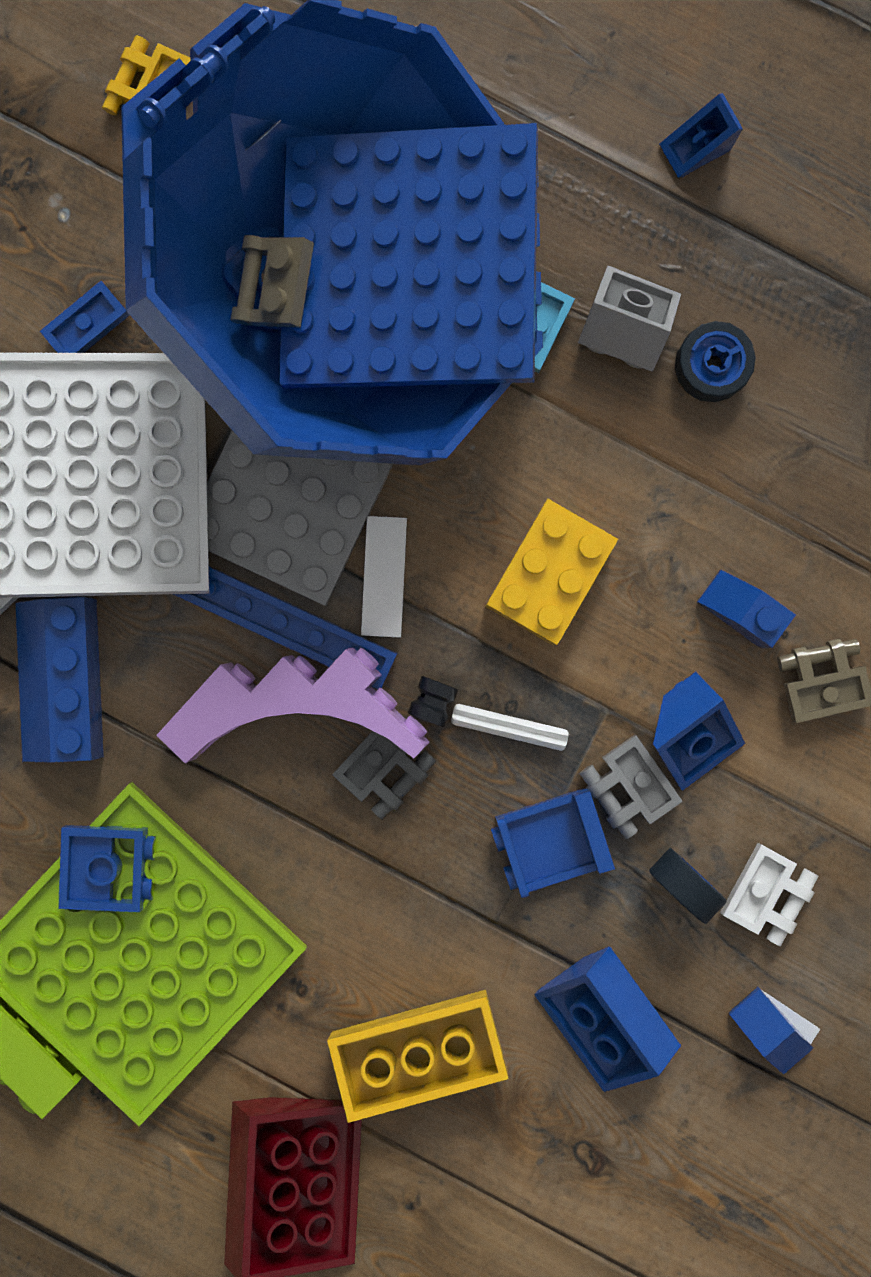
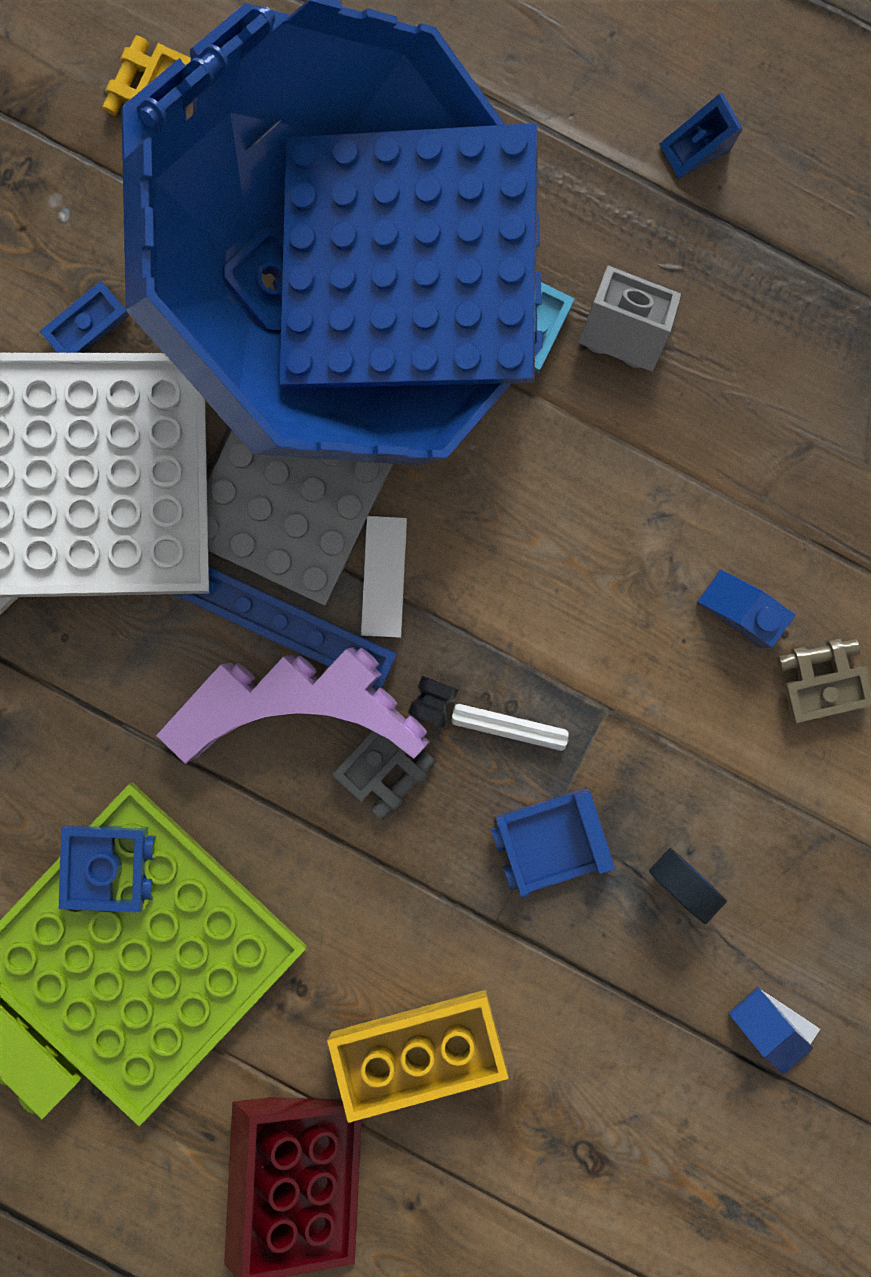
(59, 680): blue slope -> none
(283, 281): dark tan plate -> none
(551, 572): yellow brick -> none
(608, 1021): blue slope -> none
(642, 781): light grey plate -> none
(694, 731): blue slope -> none
(712, 382): wheel -> none
(759, 889): white plate -> none

